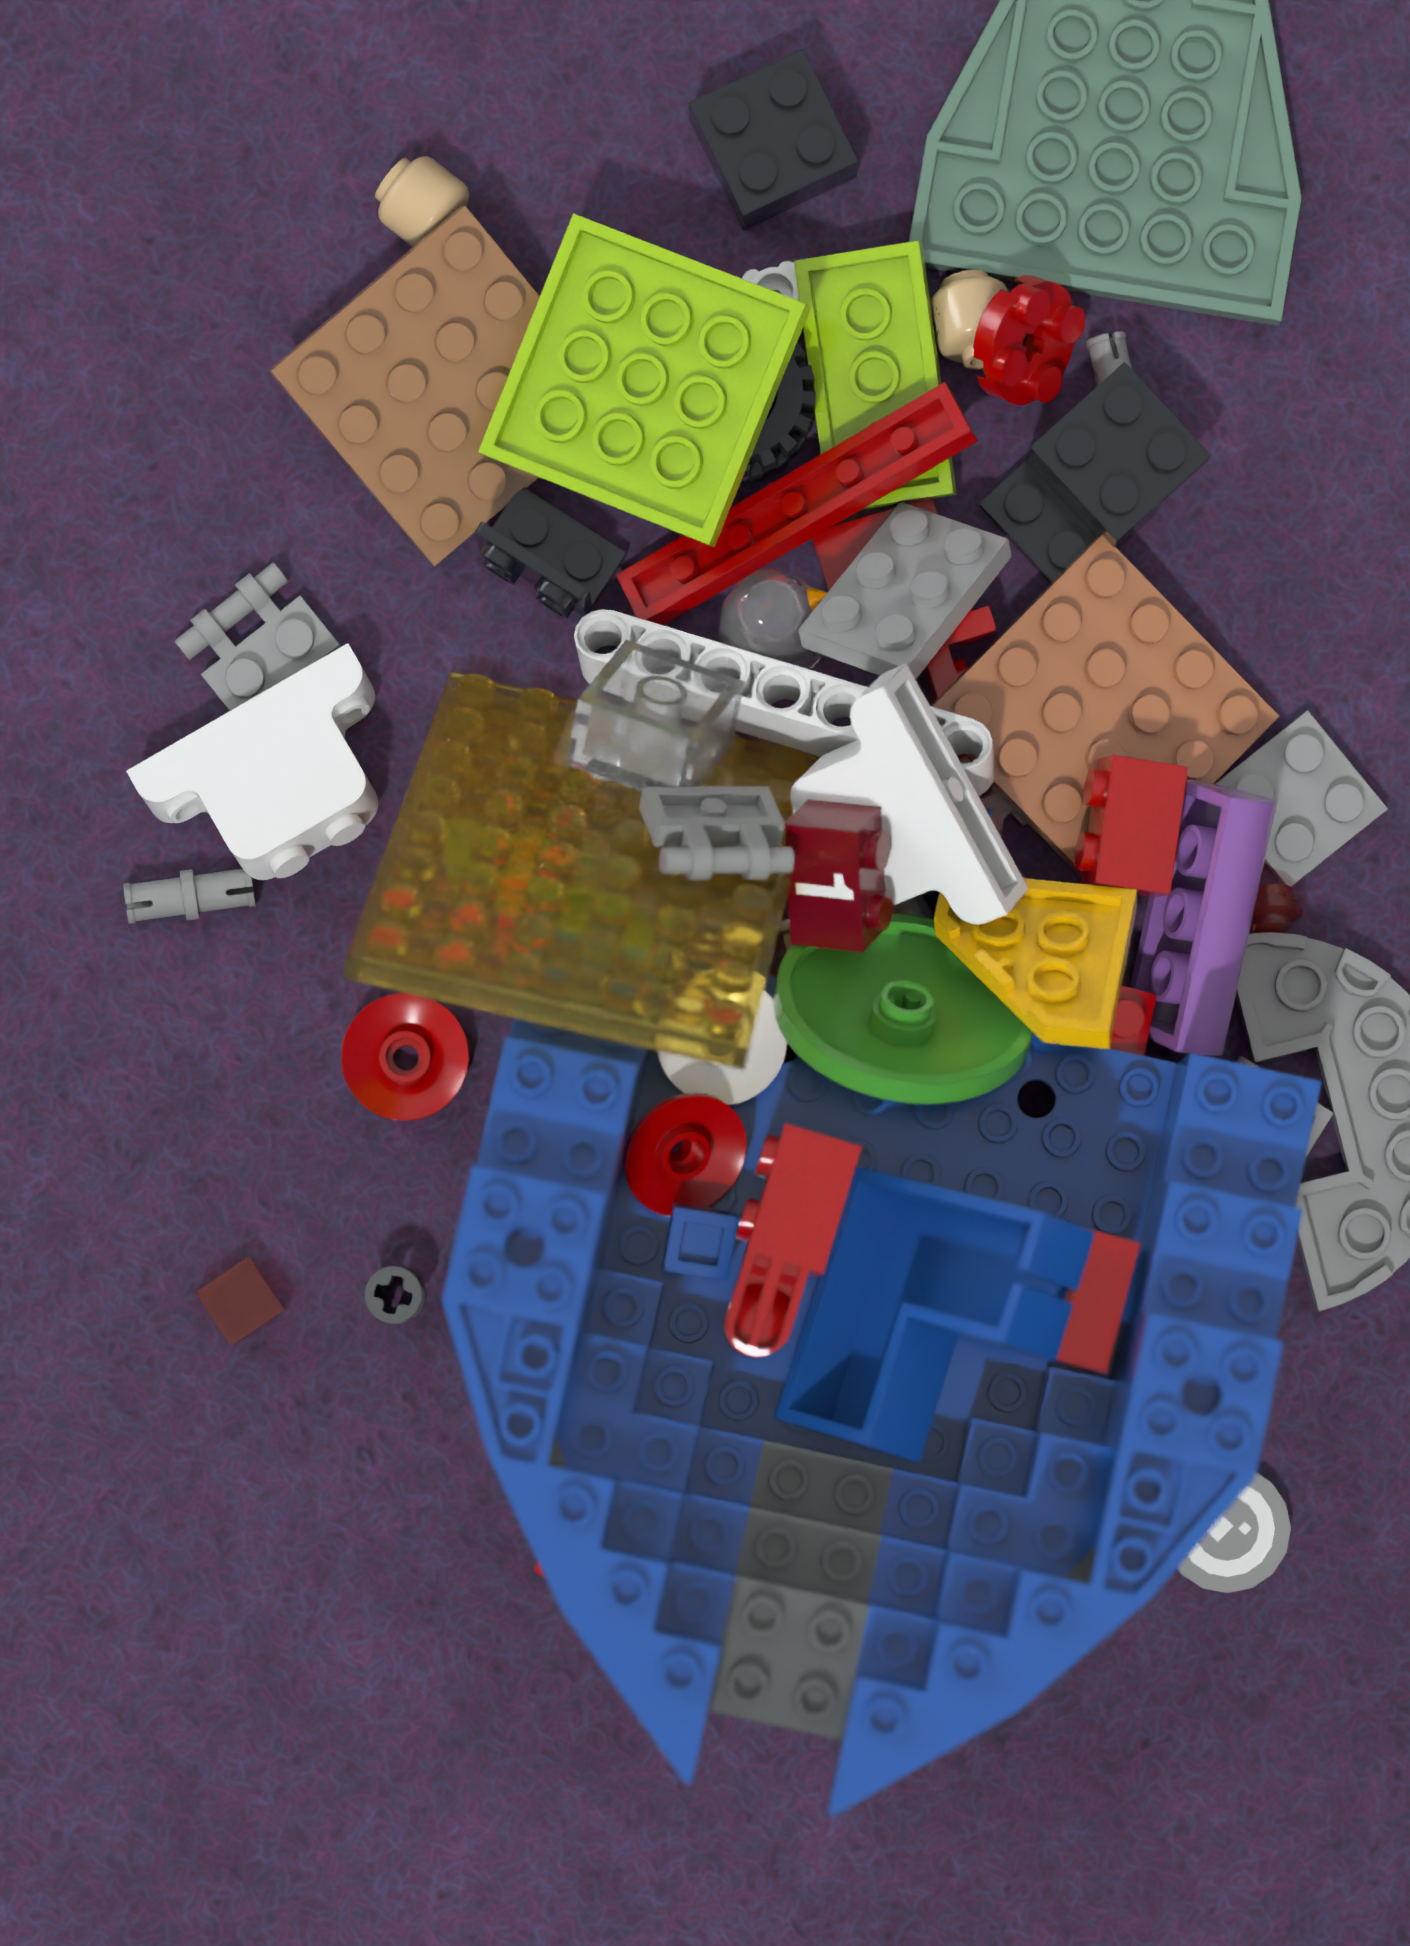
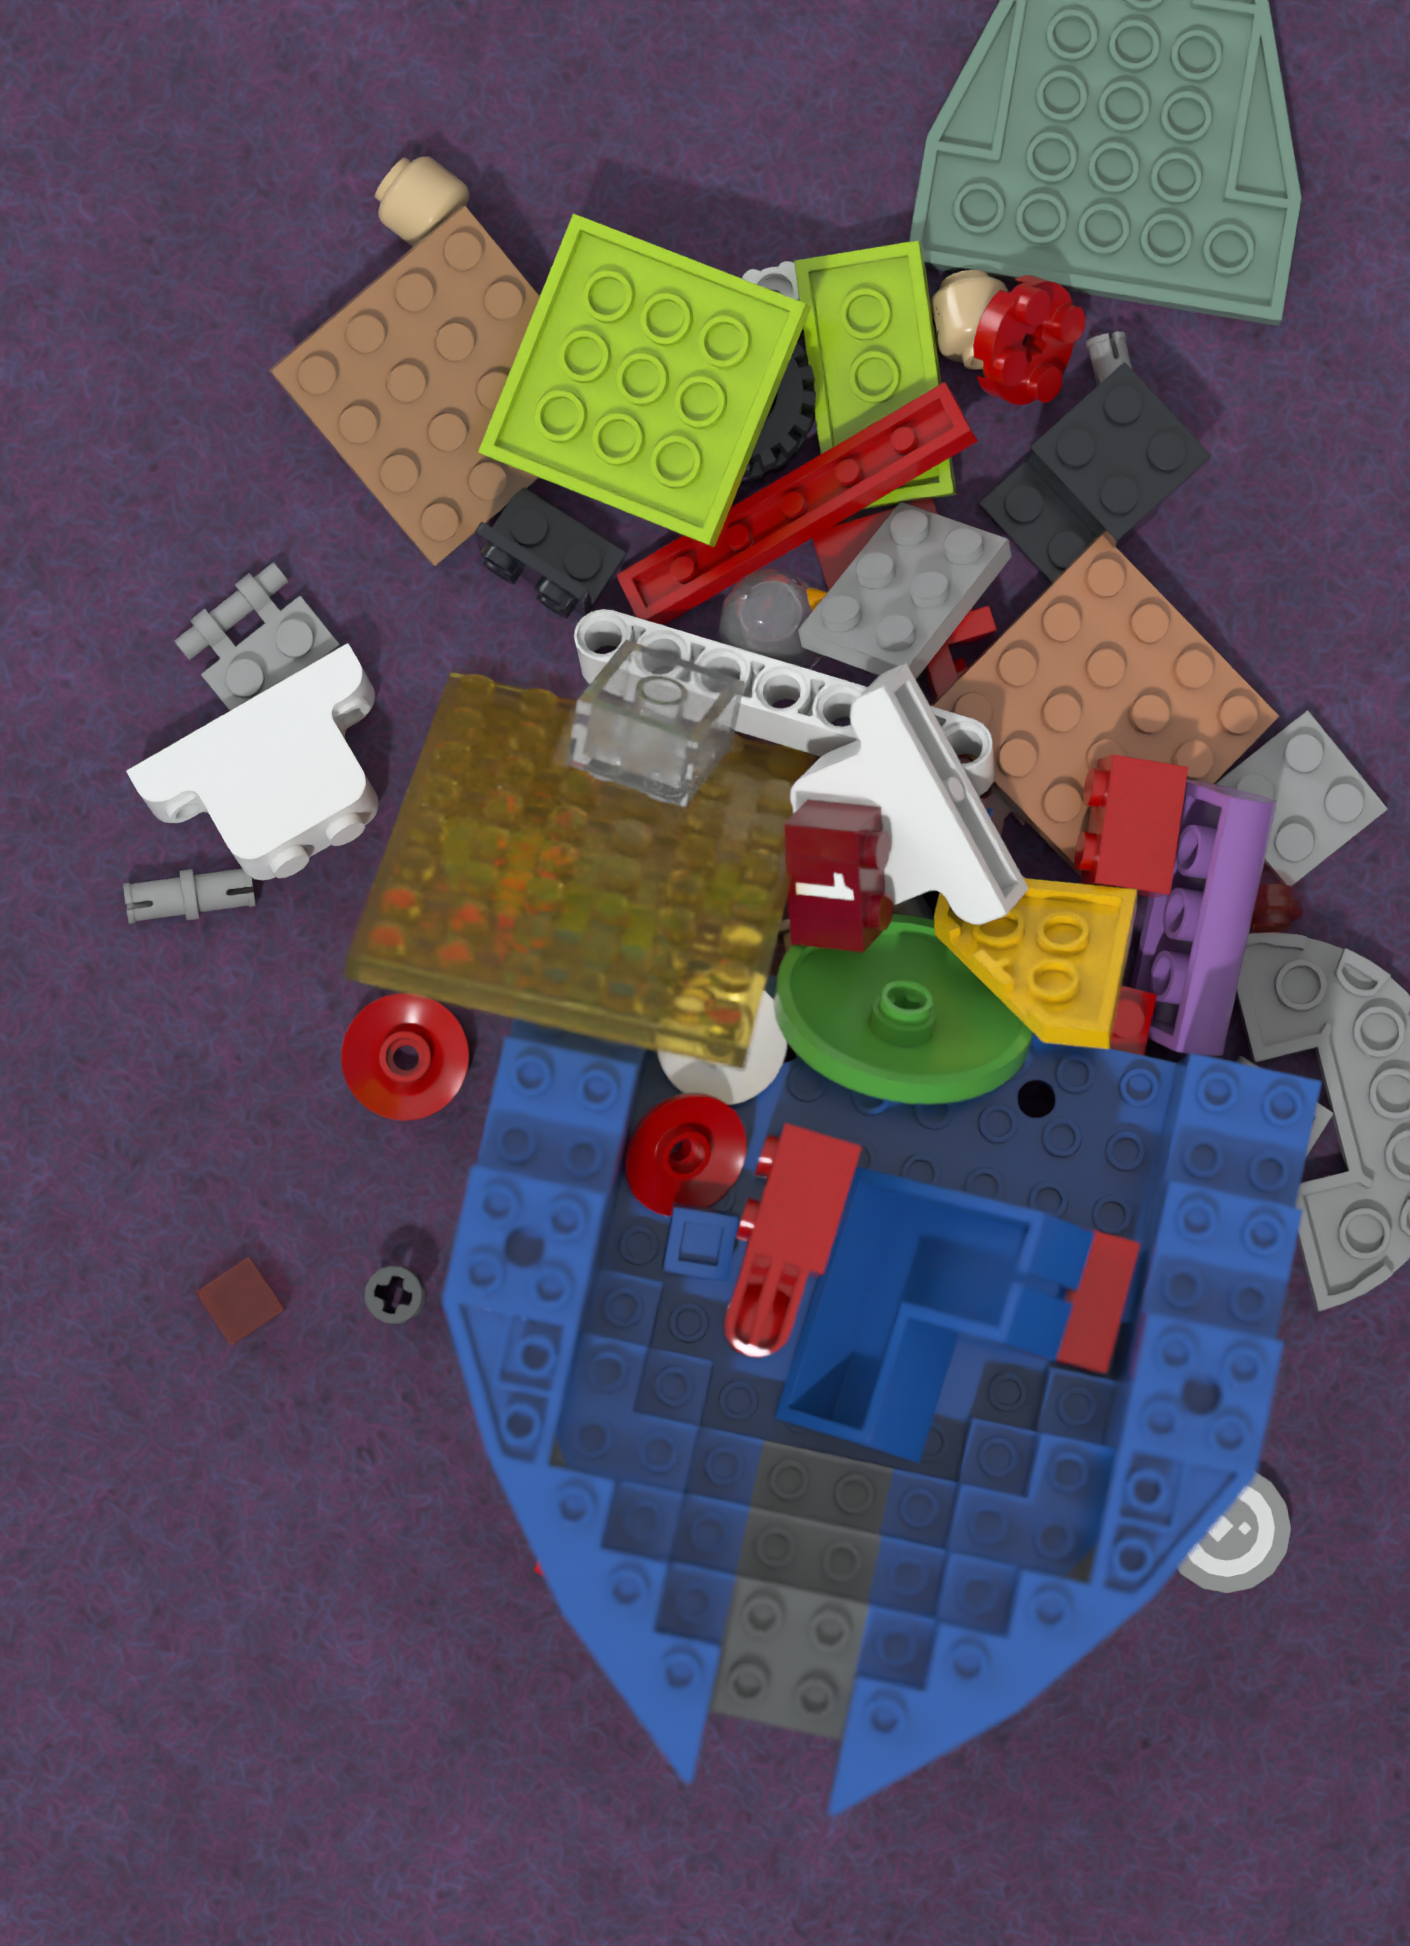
(708, 816): light grey plate -> none
(773, 139): black brick -> none

